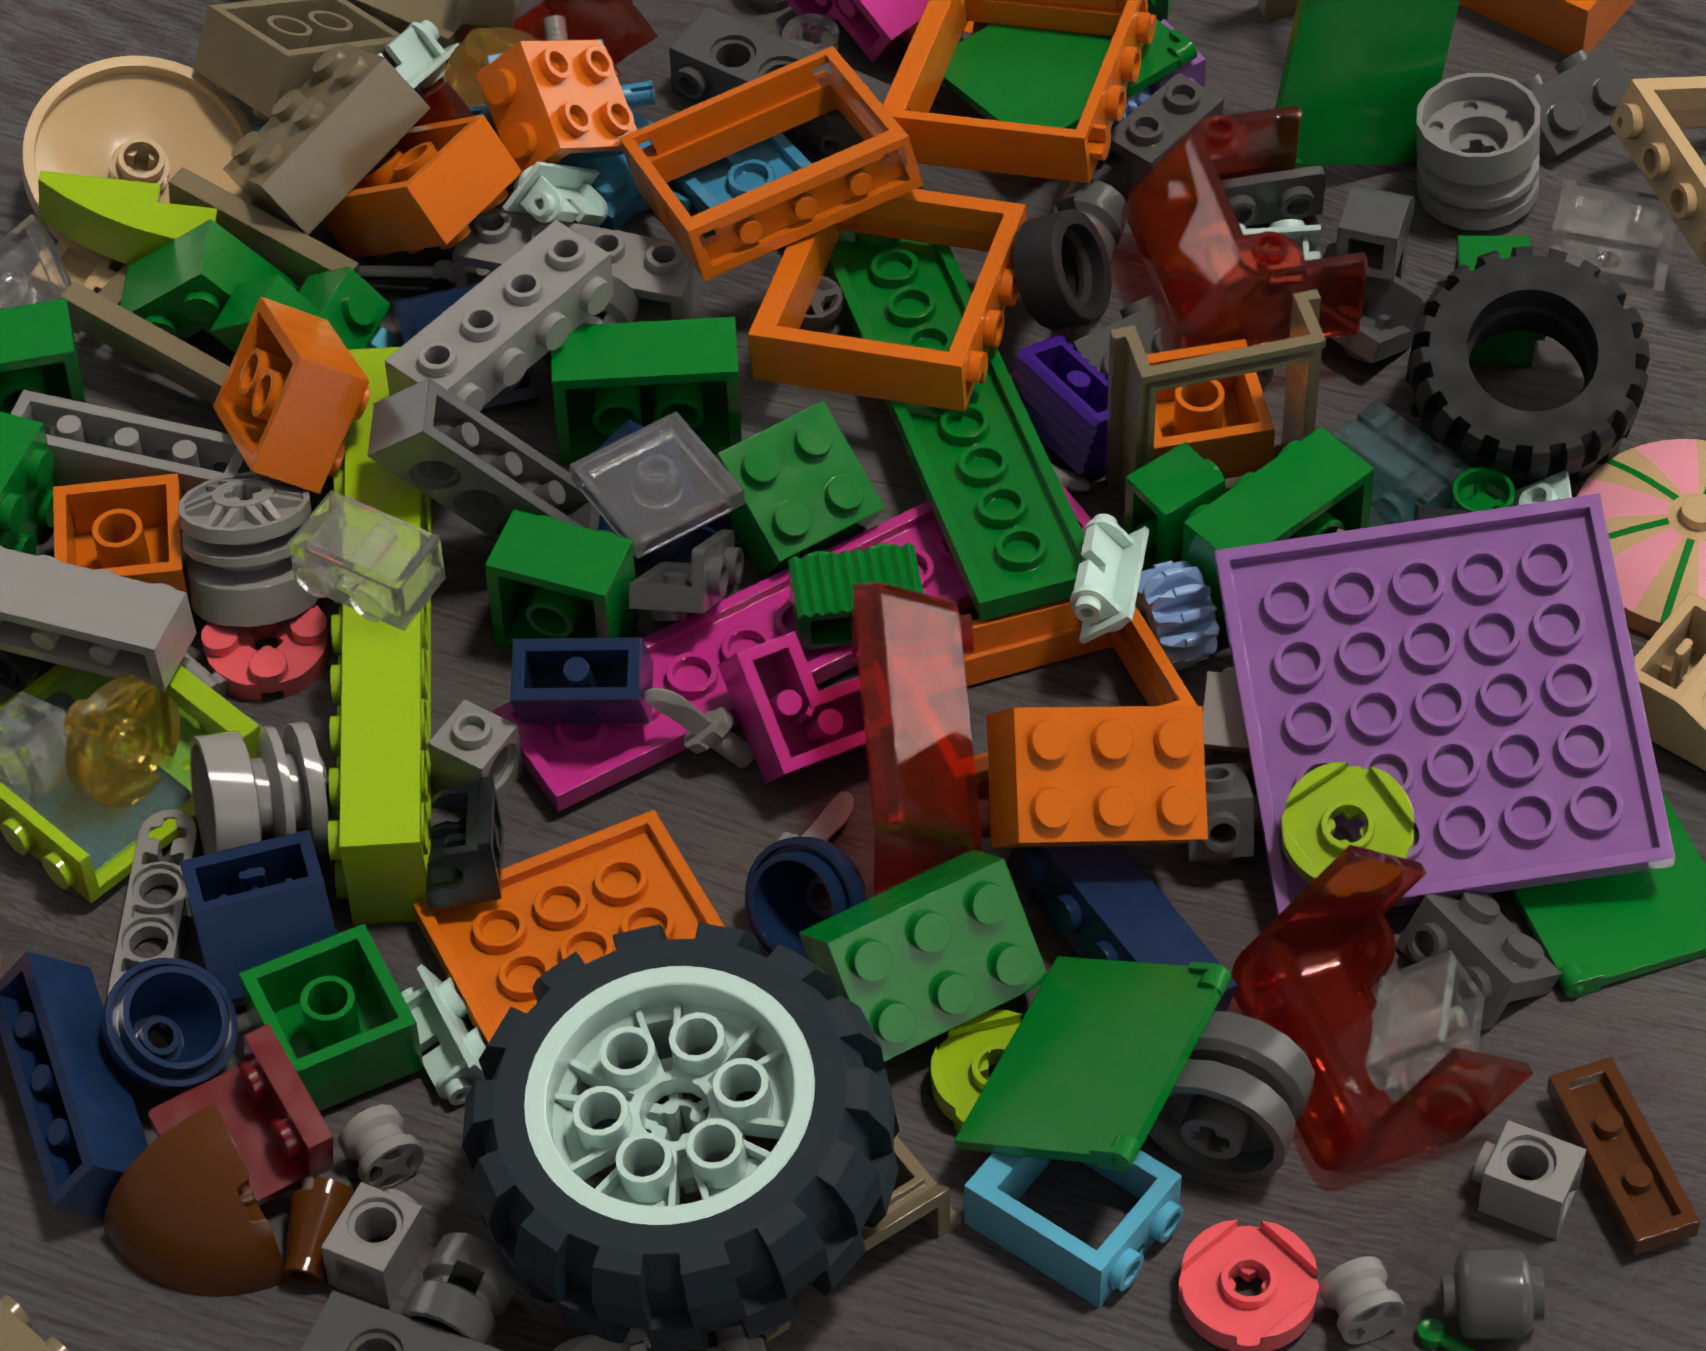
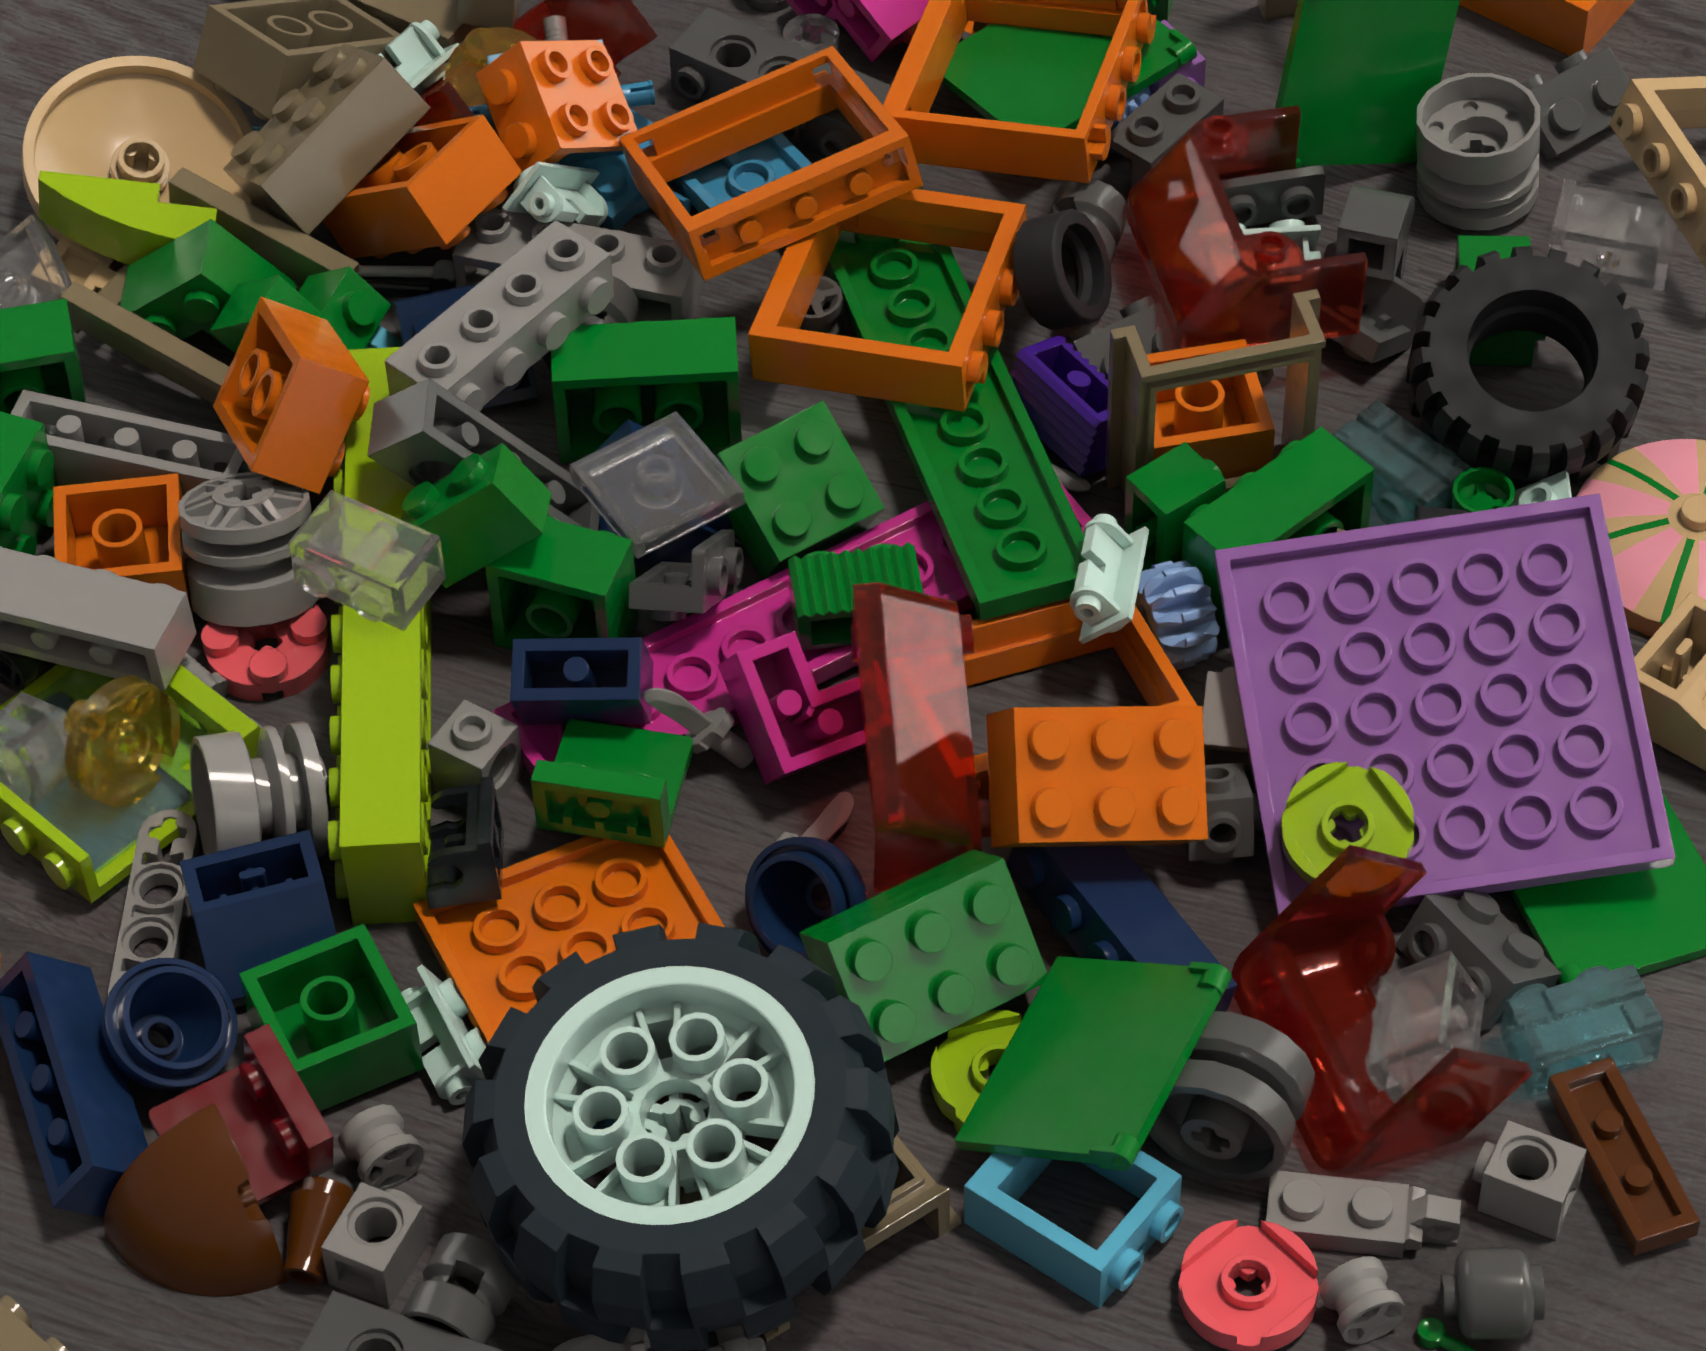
(480, 510): none -> green brick
(612, 782): none -> green bracket
(1361, 1214): none -> light grey hinge
(1581, 1023): none -> clear light blue brick

